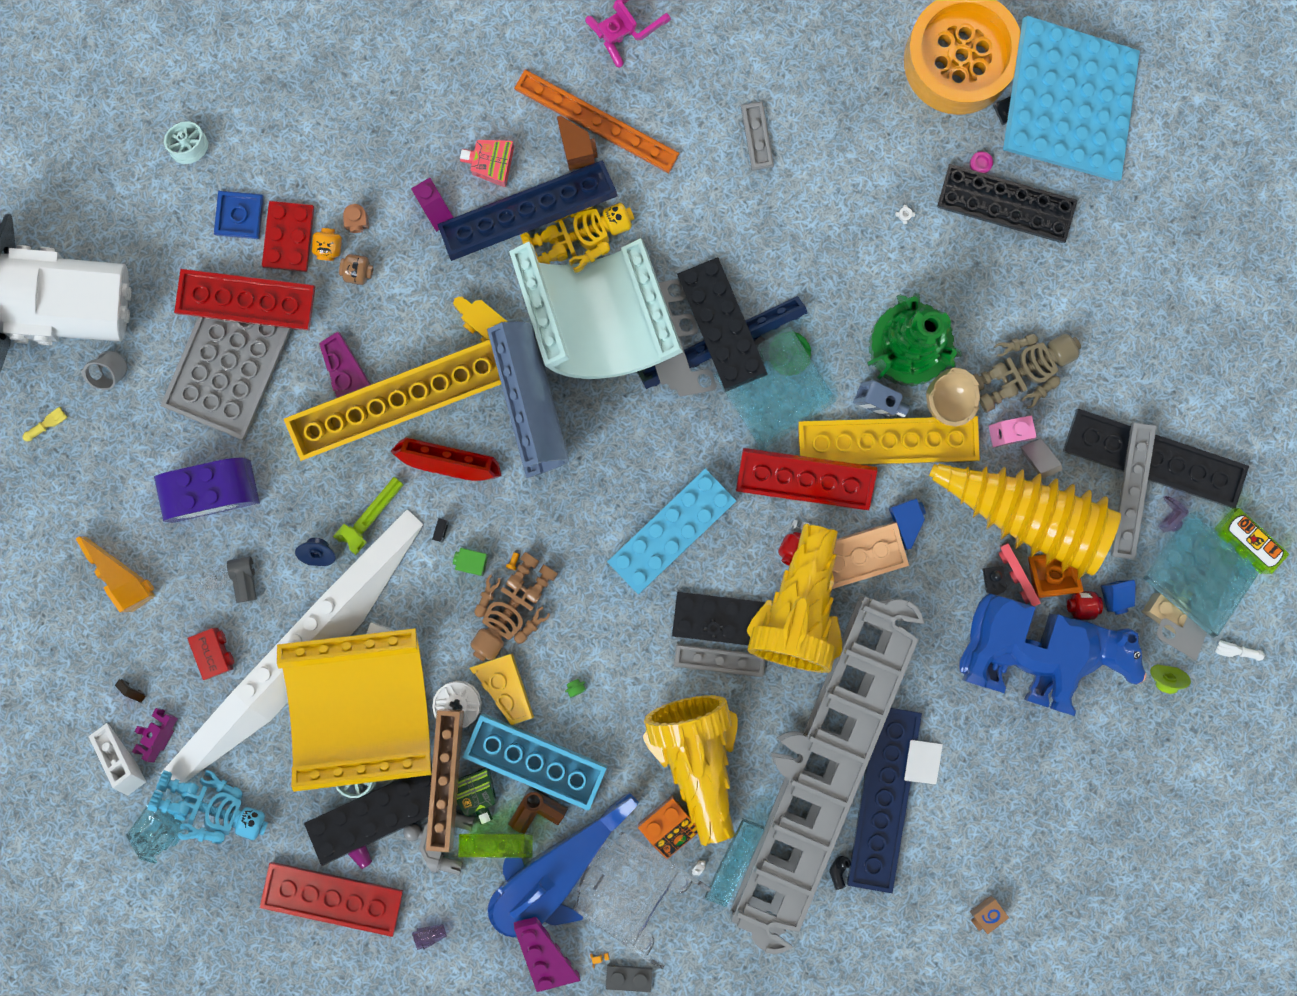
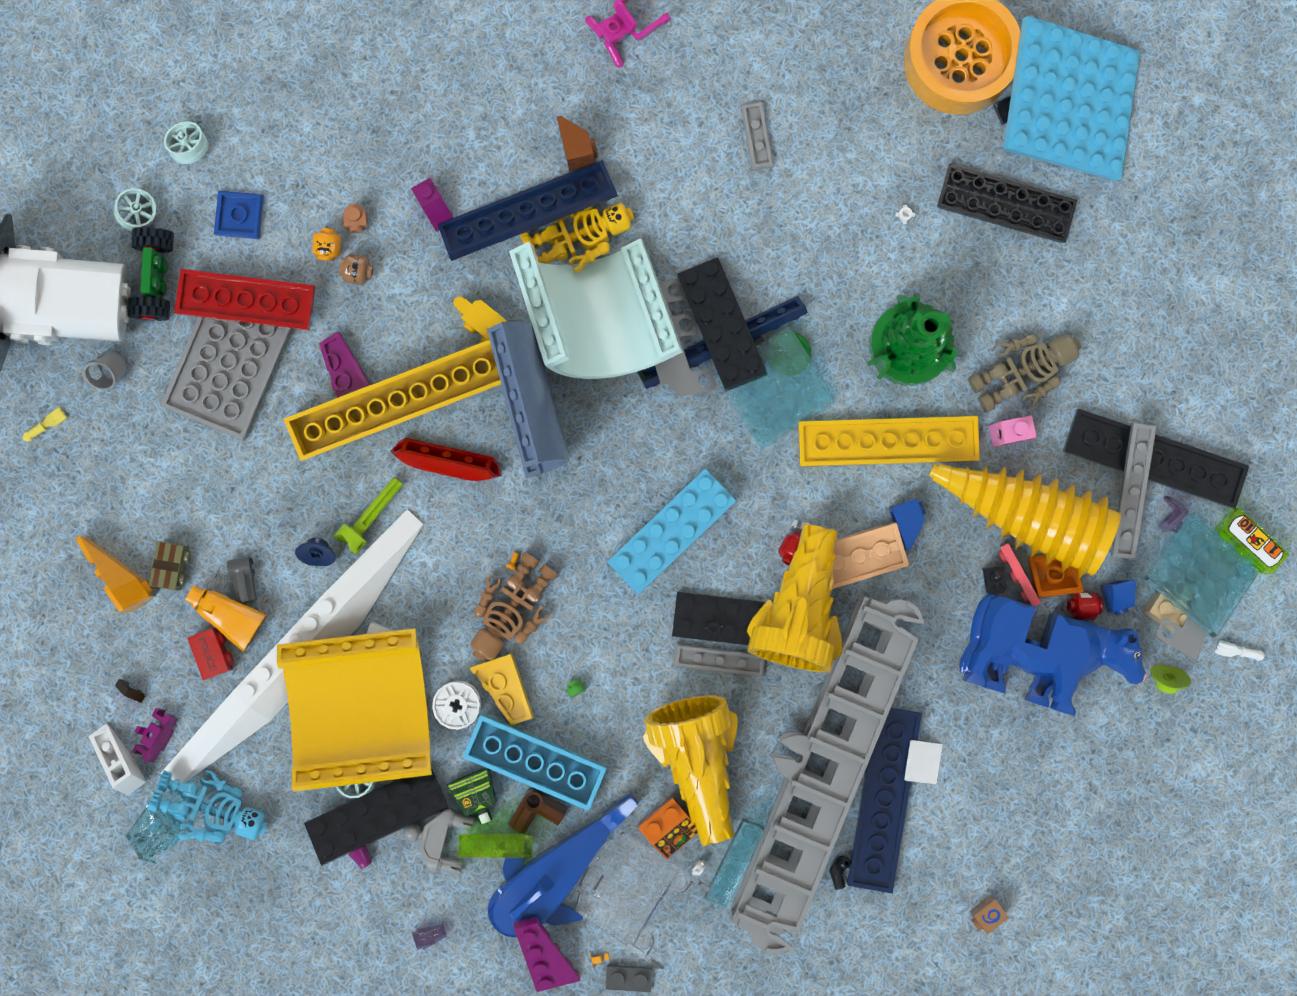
(134, 208): none -> light aqua wheel
(154, 266): none -> plate
(169, 566): none -> olive brick
(206, 489): dark purple brick -> none
(234, 620): none -> light orange piece
(288, 236): red plate -> none
(331, 899): red plate -> none
(440, 530): black tile -> none
(444, 780): medium nougat brick -> none
(470, 561): bright green brick -> none
(490, 160): coral torso -> none
(596, 121): orange tile -> none
(806, 479): red plate -> none
(880, 399): sand blue torso -> none
(953, 397): tan cylinder -> none
(981, 162): dark pink tile -> none
(1041, 458): light grey tile -> none

